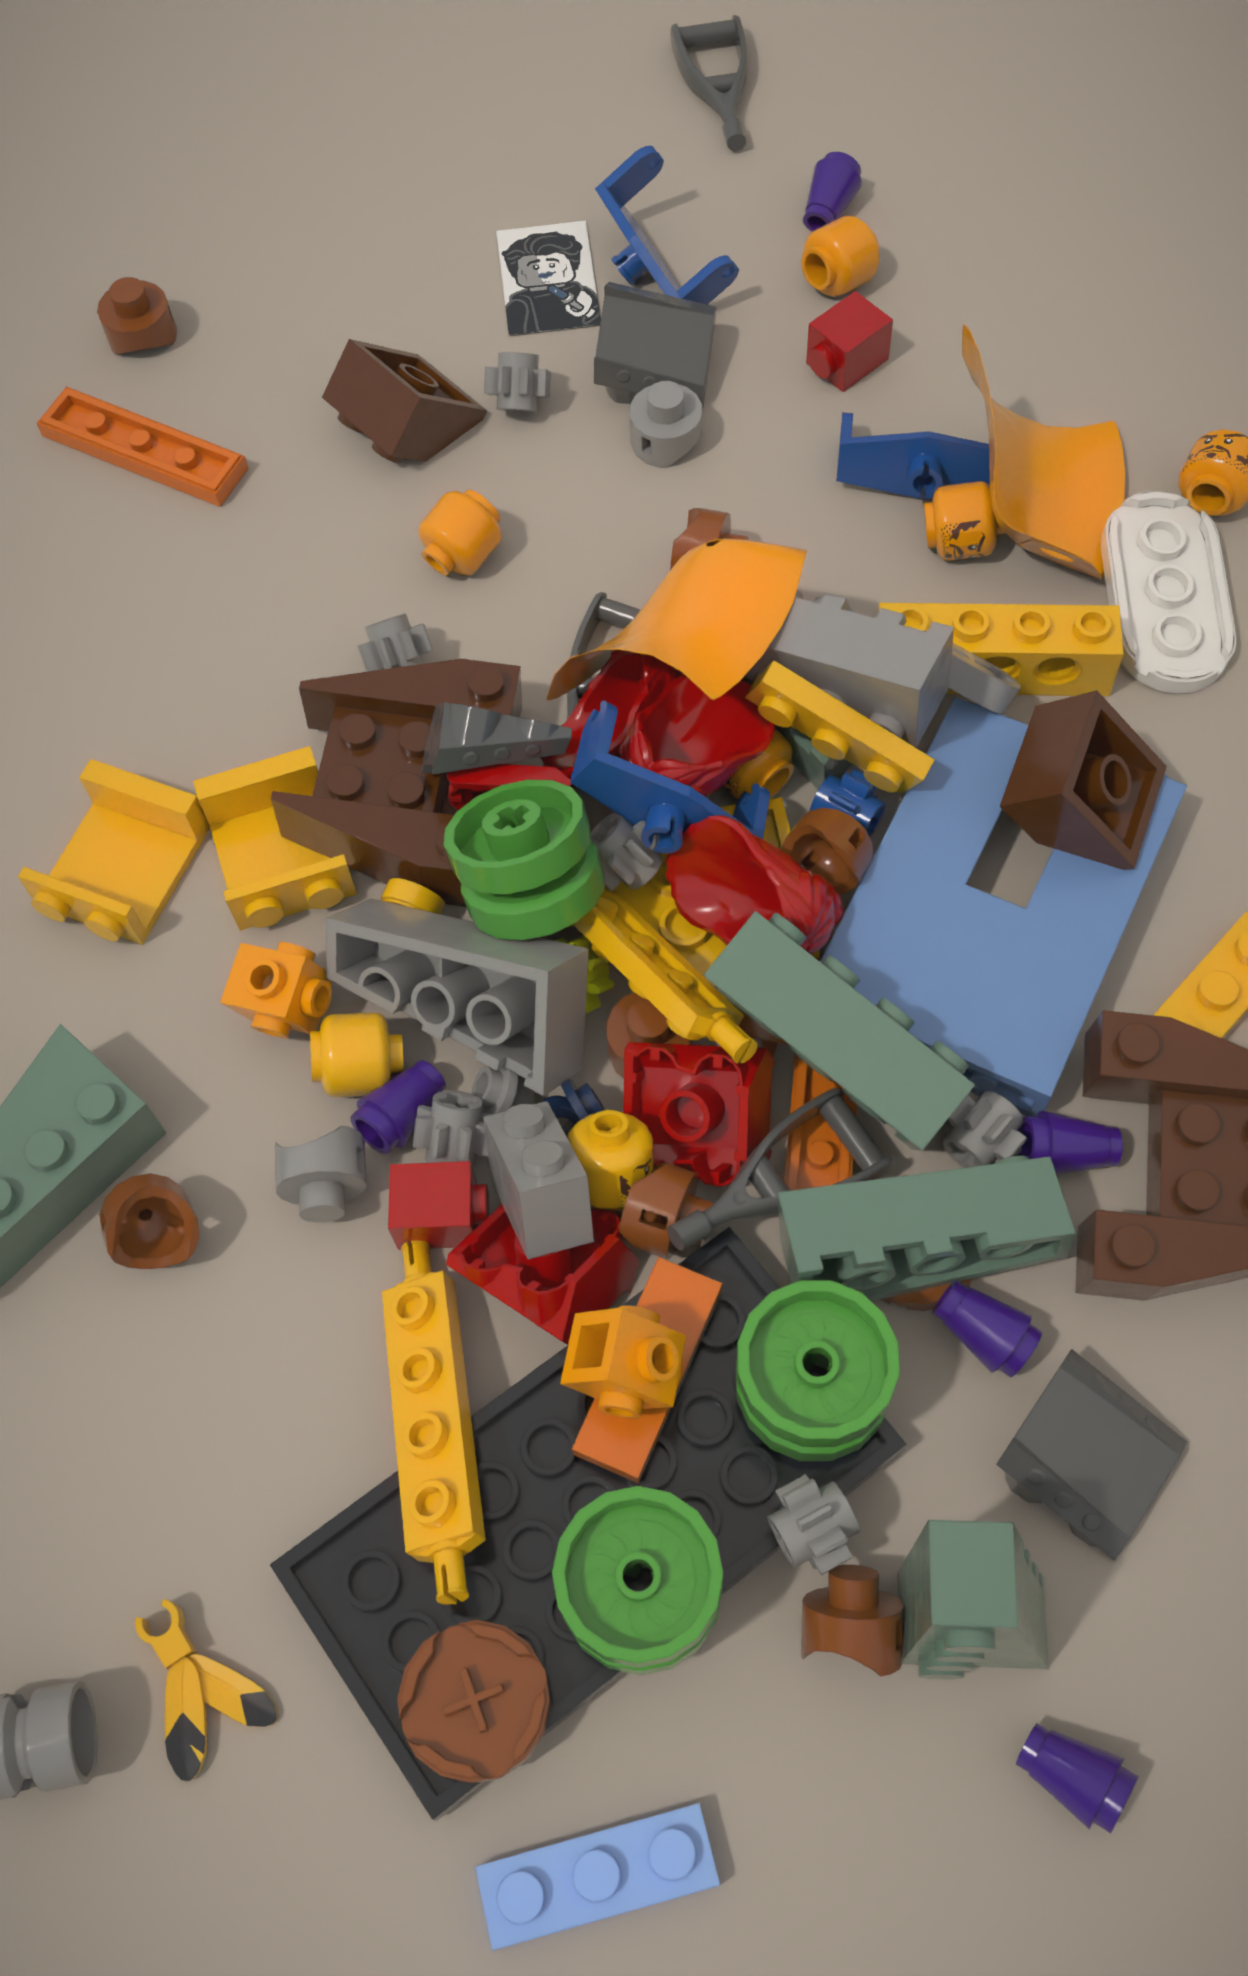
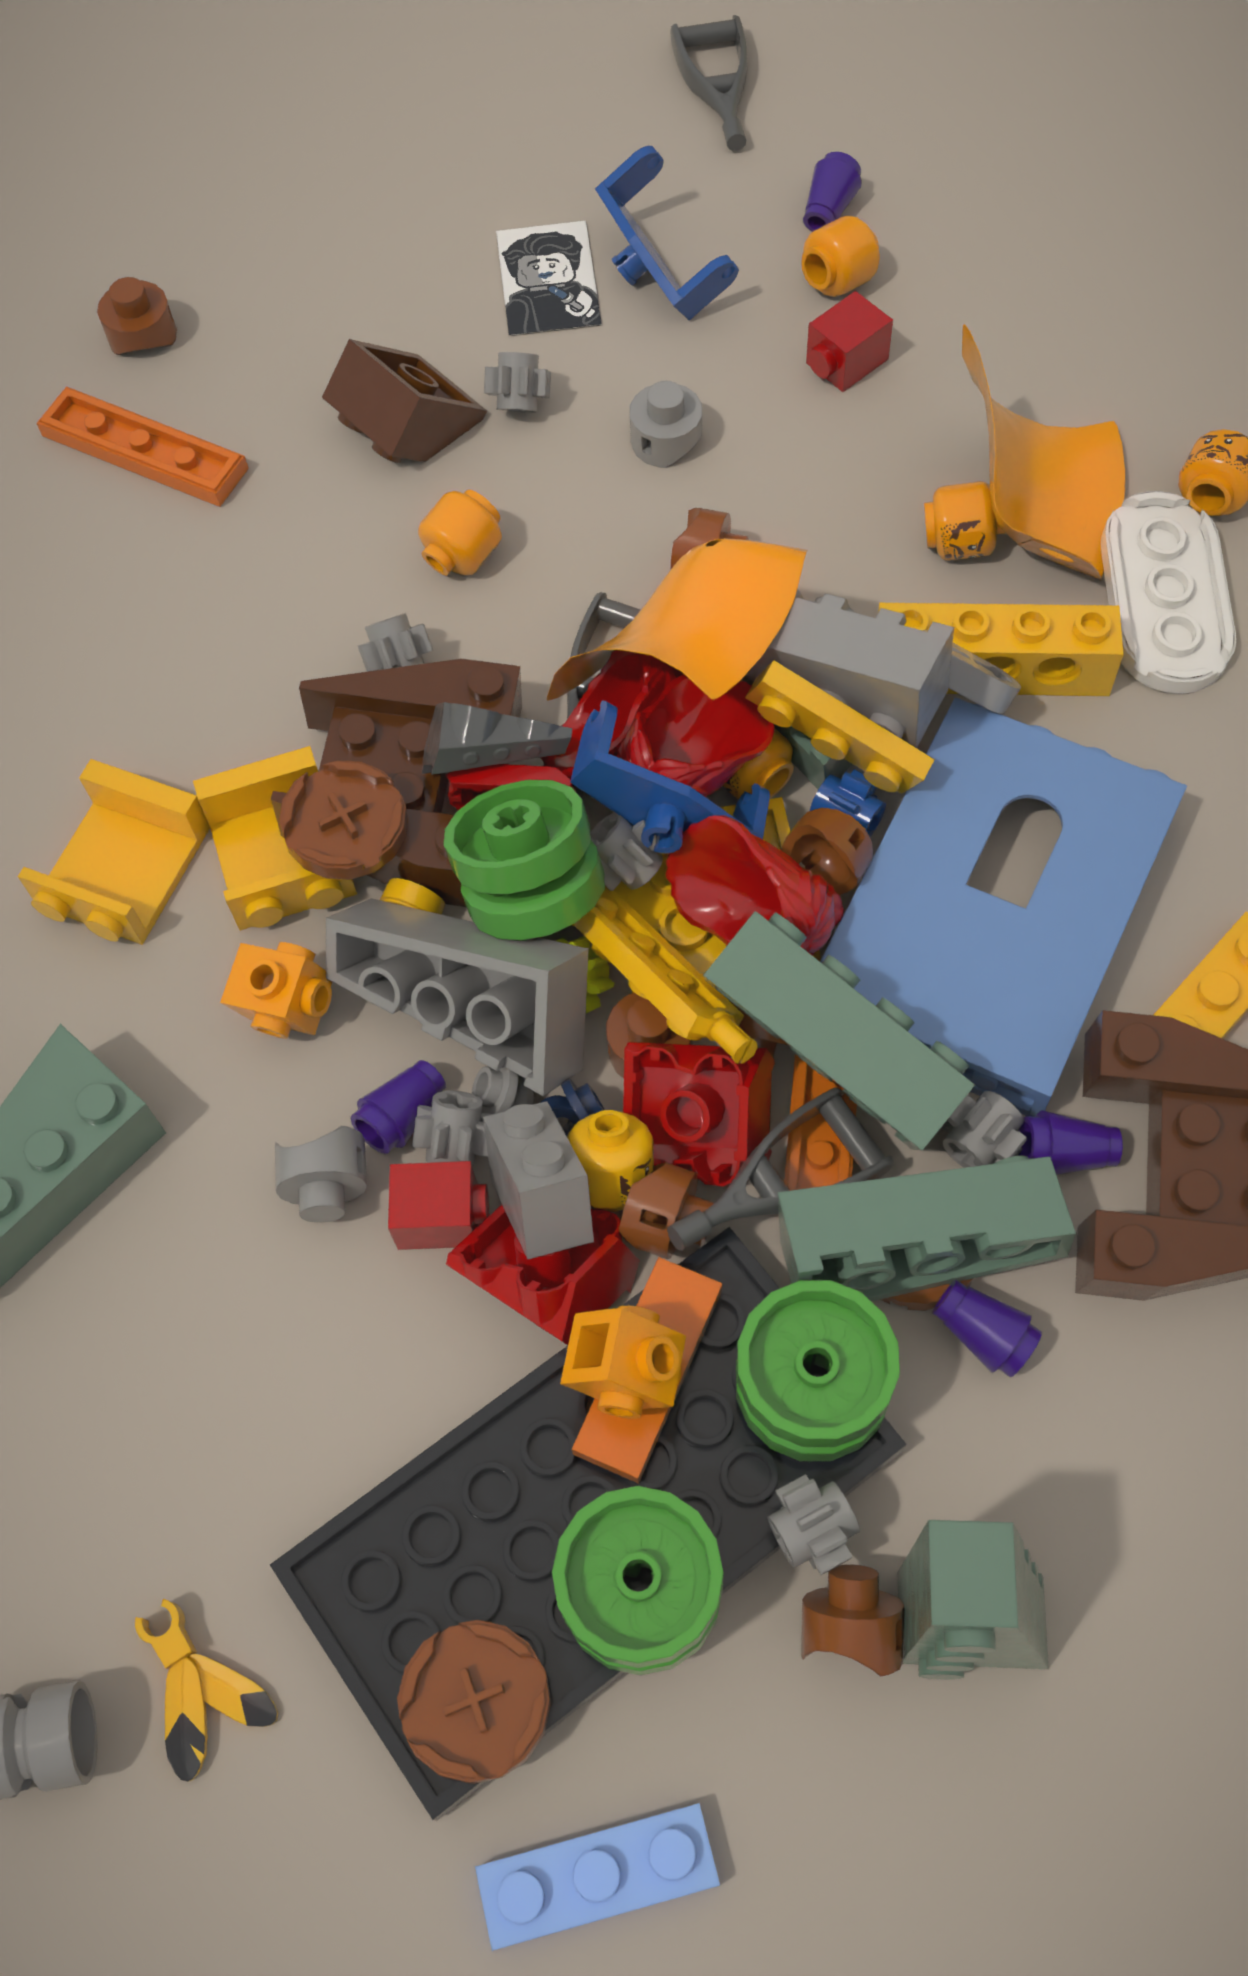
(149, 1223): dark orange piece -> none
(343, 820): none -> dark orange tile
(354, 1054): yellow head -> none
(432, 1422): yellow plate -> none
(652, 340): dark grey slope -> none
(909, 461): blue piece -> none
(1078, 1776): dark purple cone -> none
(1084, 781): reddish brown slope -> none
(1091, 1455): dark grey slope -> none

